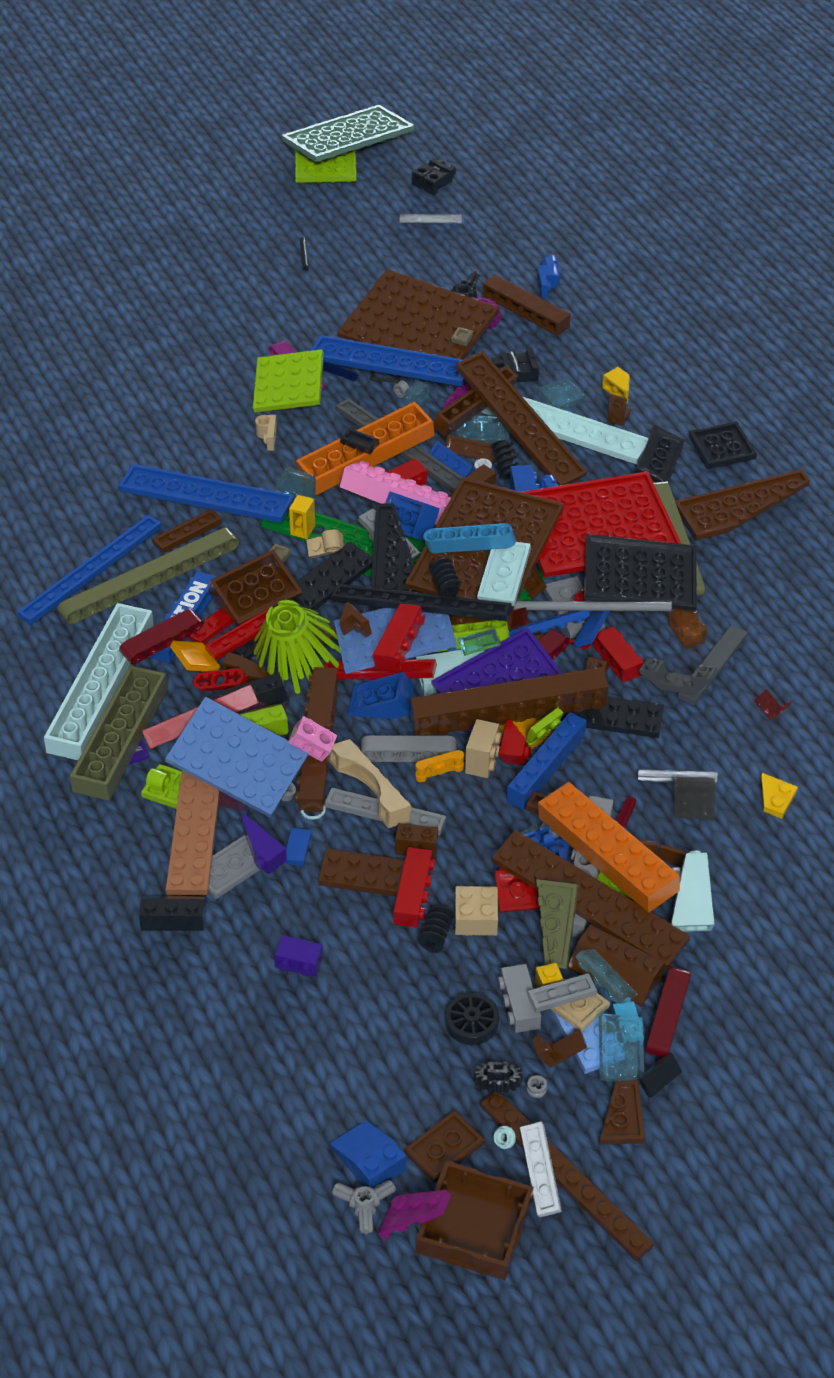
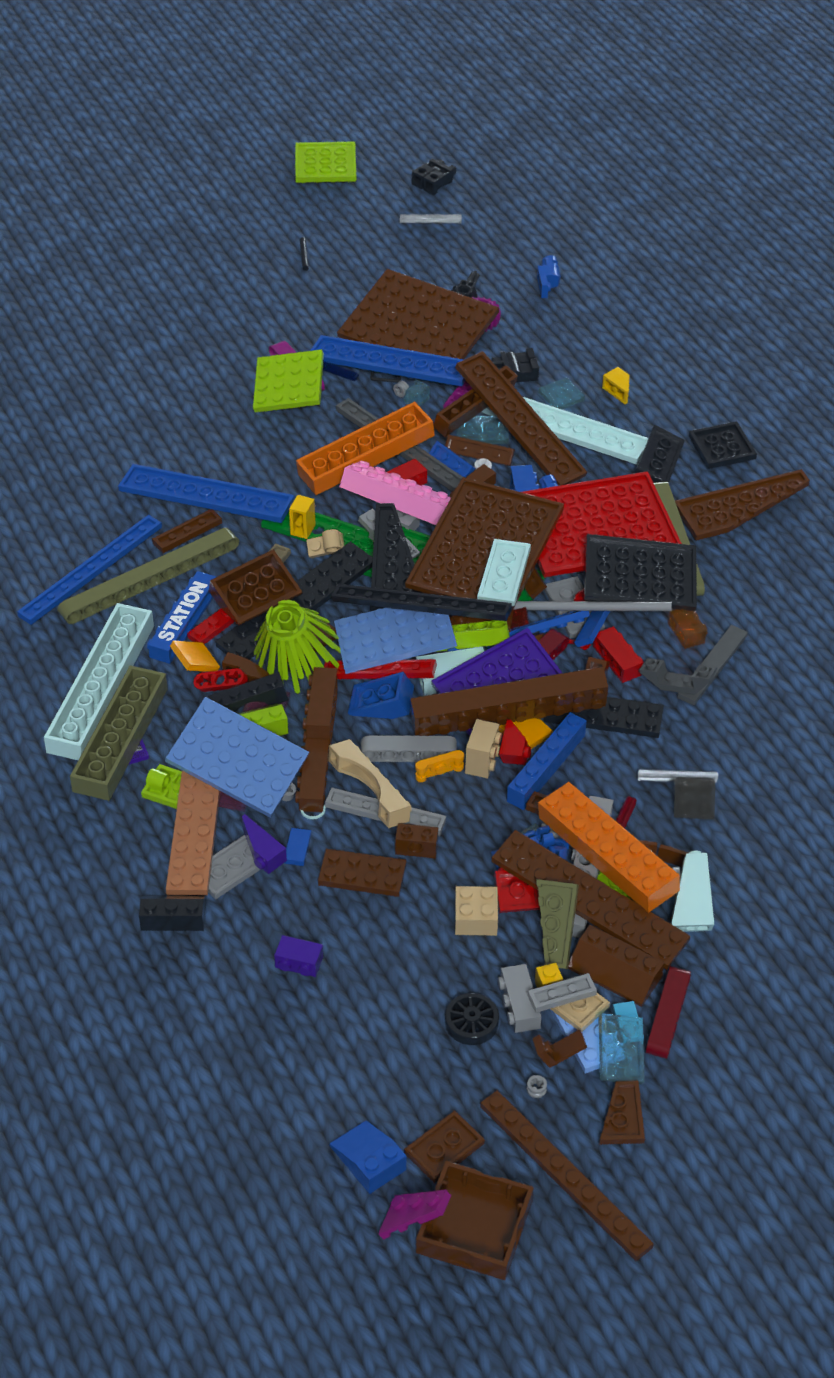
(161, 636): dark red beam -> none
(174, 726): plate -> none
(236, 637): red tile -> none
(266, 429): tan plate -> none
(296, 483): clear light blue slope -> none
(312, 738): bright pink brick -> none
(347, 133): sand green plate -> none
(353, 619): reddish brown slope -> none
(359, 441): black tile -> none
(364, 1201): light grey bush -> none
(398, 637): red brick -> none
(413, 886): red brick -> none
(414, 515): blue slope -> none
(435, 928): black piece -> none
(445, 577): black piece -> none
(462, 336): dark tan tile -> none
(469, 538): dark azure beam -> none
(479, 641): clear light blue slope -> none
(498, 1077): black gear -> none
(499, 1137): light aqua plate -> none
(504, 458): black piece -> none
(526, 305): reddish brown brick -> none
(540, 1169): white plate -> none
(544, 726): lime plate -> none
(606, 976): clear light blue plate -> none
(617, 410): reddish brown bracket -> none
(660, 1075): black tile -> none
(769, 705): clear red bracket -> none
(776, 795): yellow wing -> none

